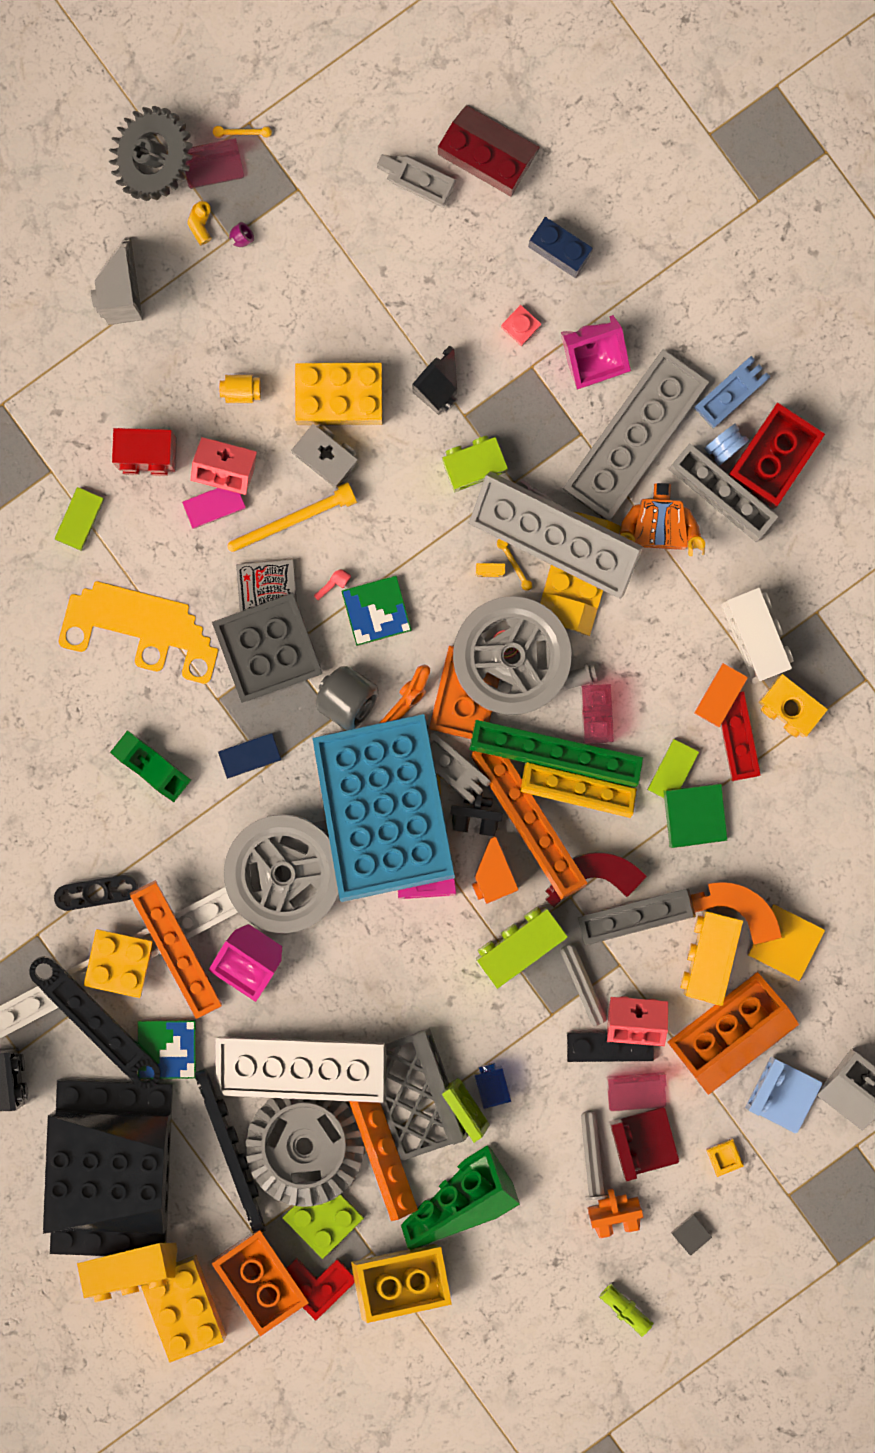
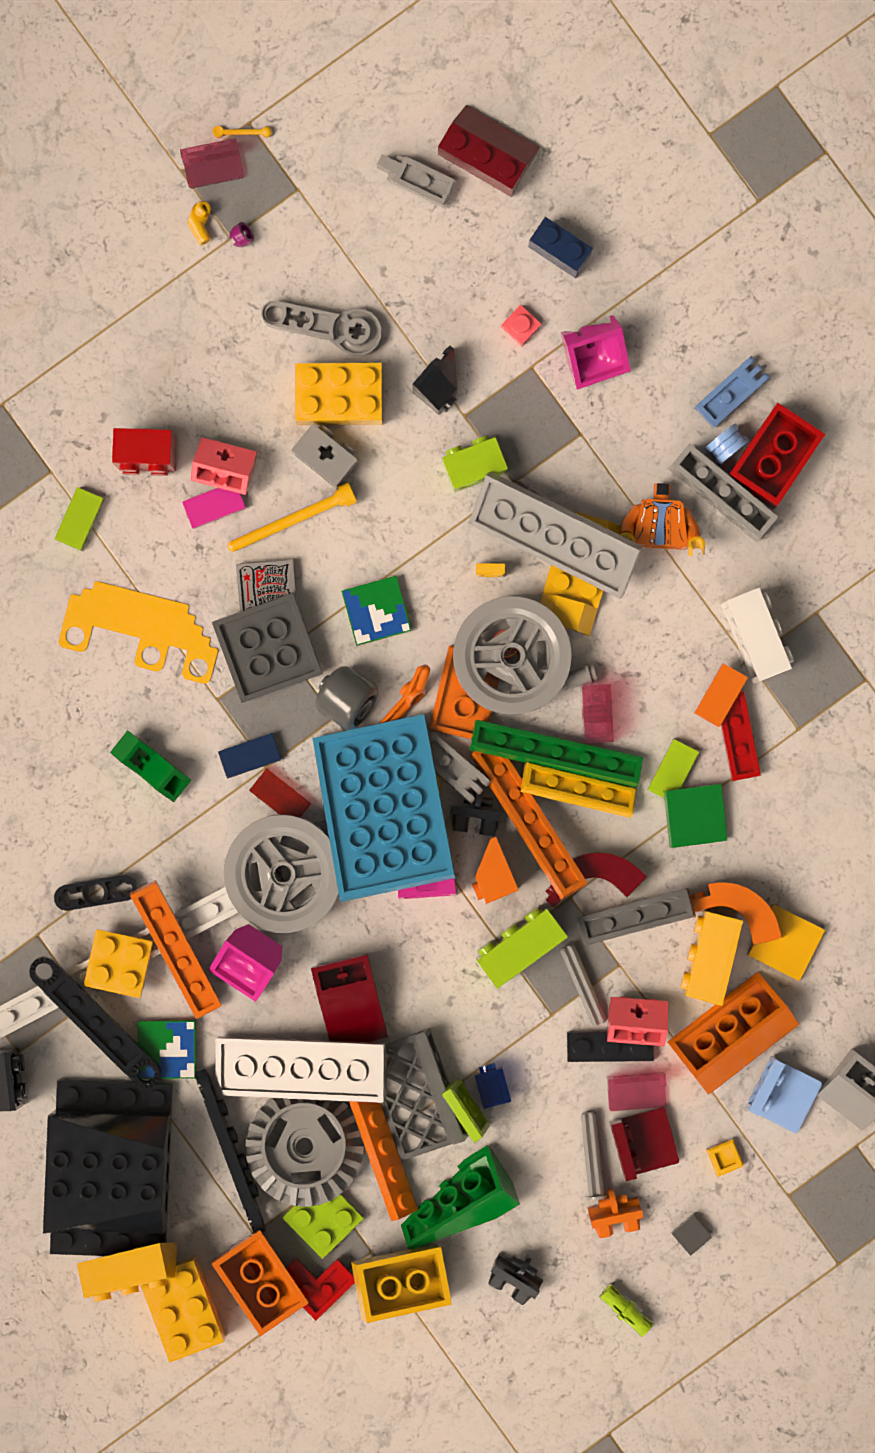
(117, 287): light grey wedge -> none
(129, 154): dark grey gear -> none
(240, 388): yellow brick -> none
(279, 795): none -> clear red tile
(330, 326): none -> light grey beam
(339, 577): coral hand -> none
(349, 1000): none -> dark red slope
(518, 1274): none -> black hips
(526, 584): yellow hinge -> none
(635, 435): light grey plate -> none
(808, 712): yellow brick -> none

